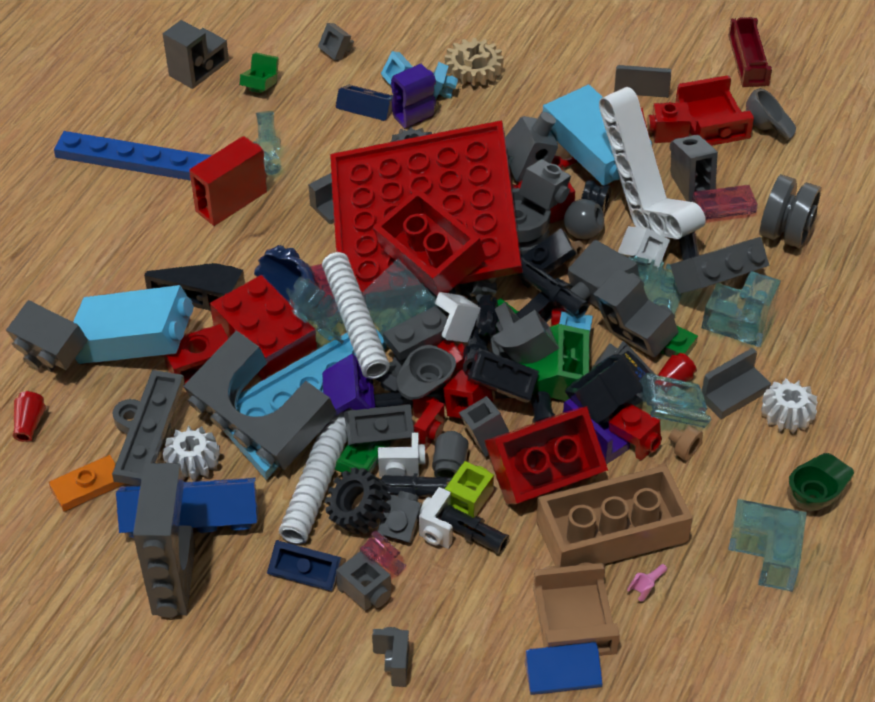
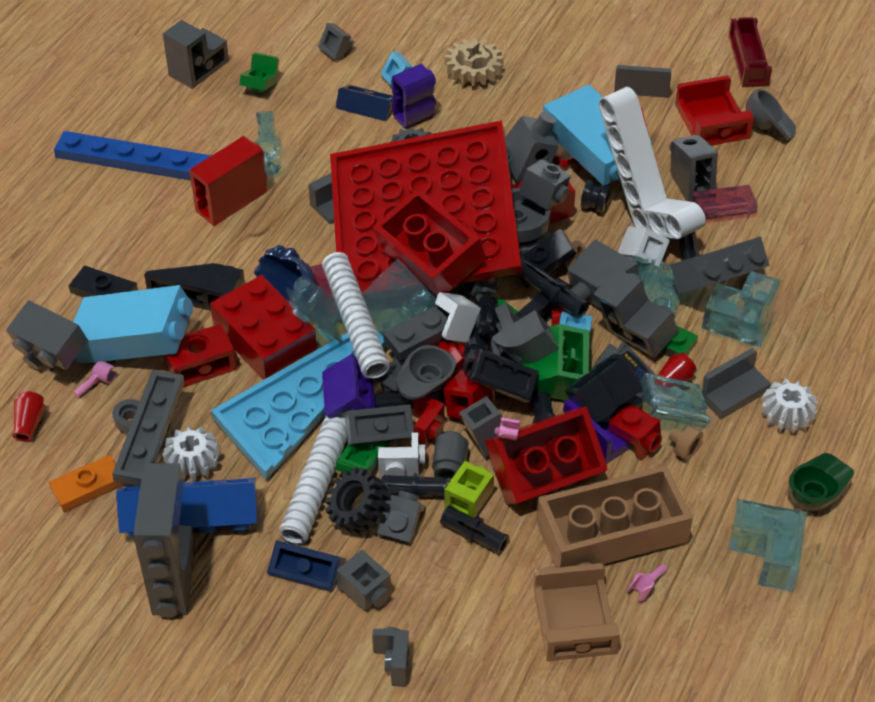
(96, 282): none -> black plate
(101, 371): none -> bright pink hand
(275, 436): dark grey arch -> none
(384, 552): clear pink plate -> none
(430, 526): white bracket -> none
(443, 81): medium azure tile -> none
(508, 428): none -> bright pink hand
(563, 668): blue slope -> none
(584, 219): dark grey piece -> none
(669, 121): red brick -> none
(790, 211): dark grey wheel -> none

